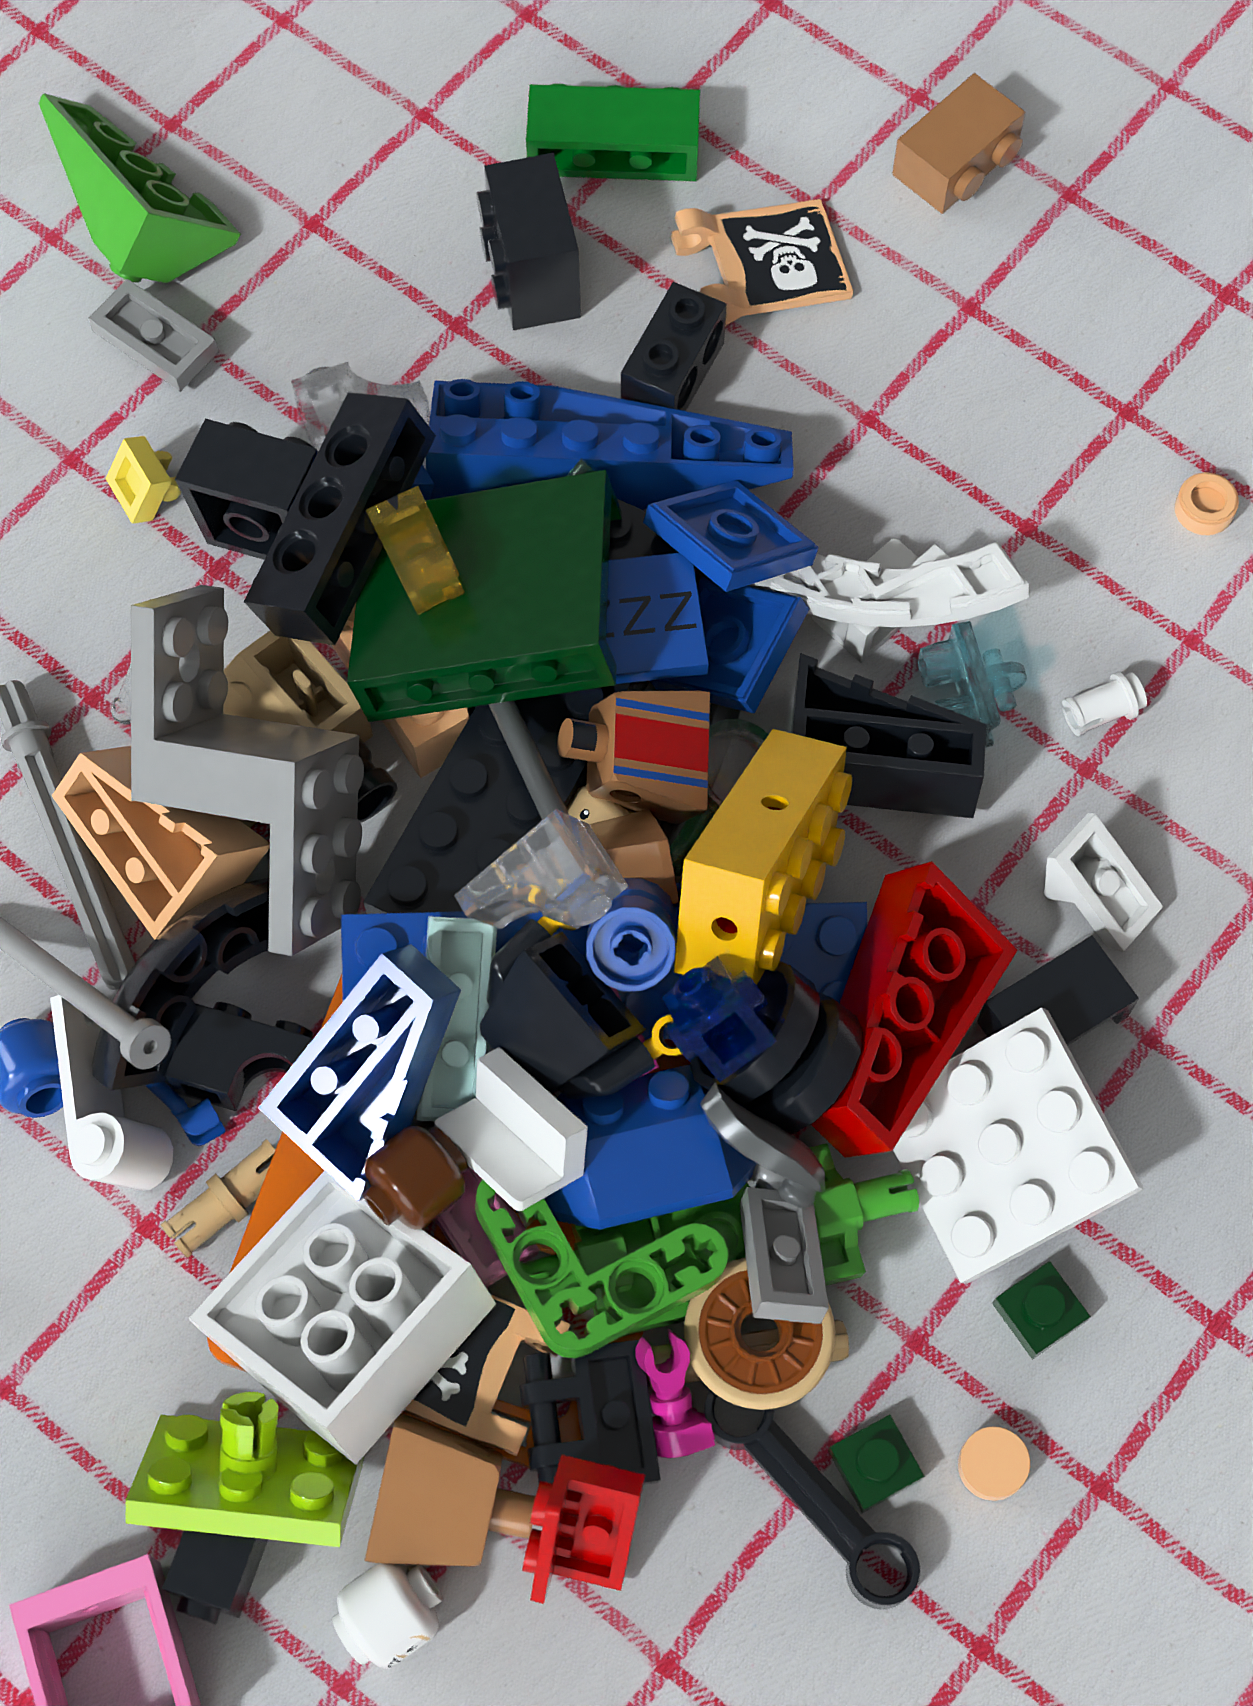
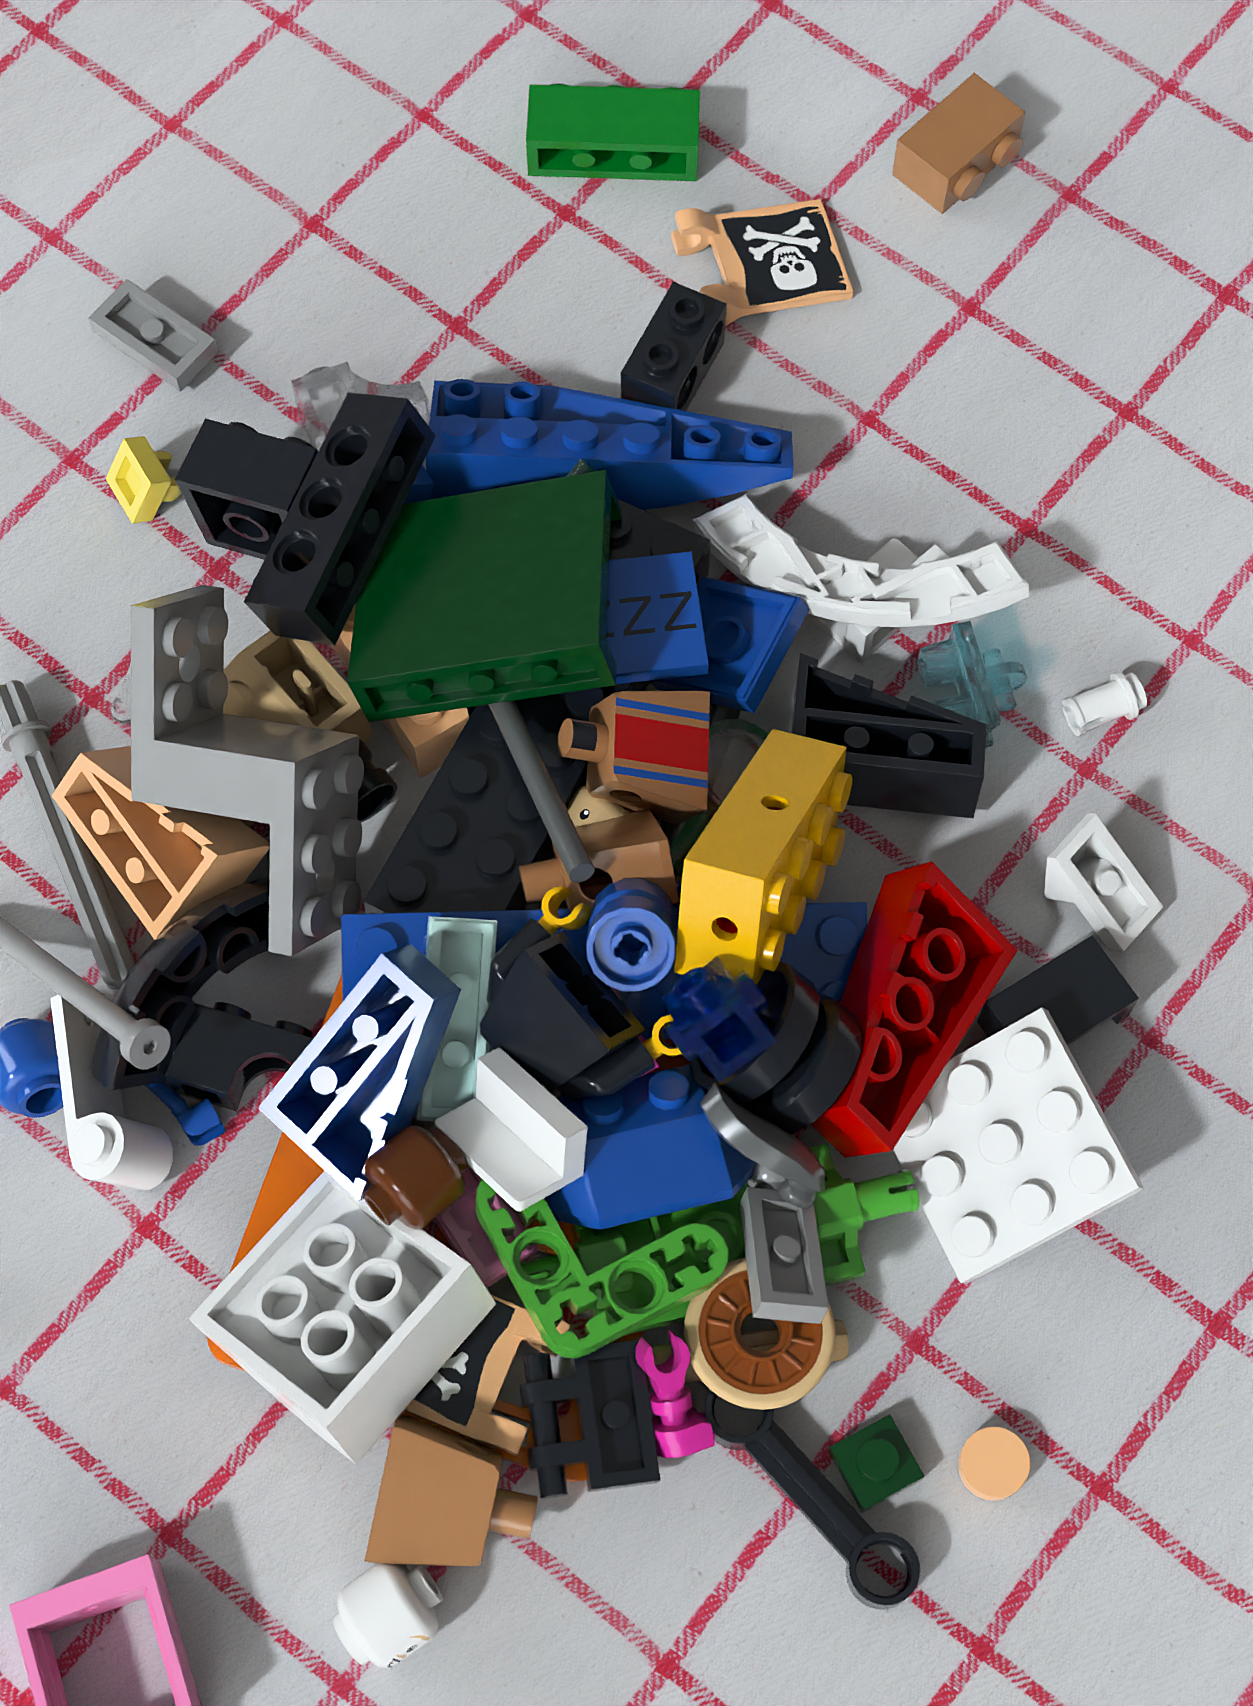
(129, 200): bright green wedge -> none
(213, 1573): black brick -> none
(221, 1202): tan pin -> none
(243, 1477): lime plate -> none
(416, 549): clear yellow leg -> none
(530, 242): black brick -> none
(549, 870): clear arch -> none
(585, 1525): red bracket -> none
(730, 535): blue tile -> none
(1041, 1310): dark green plate -> none
(1206, 503): light nougat tile -> none

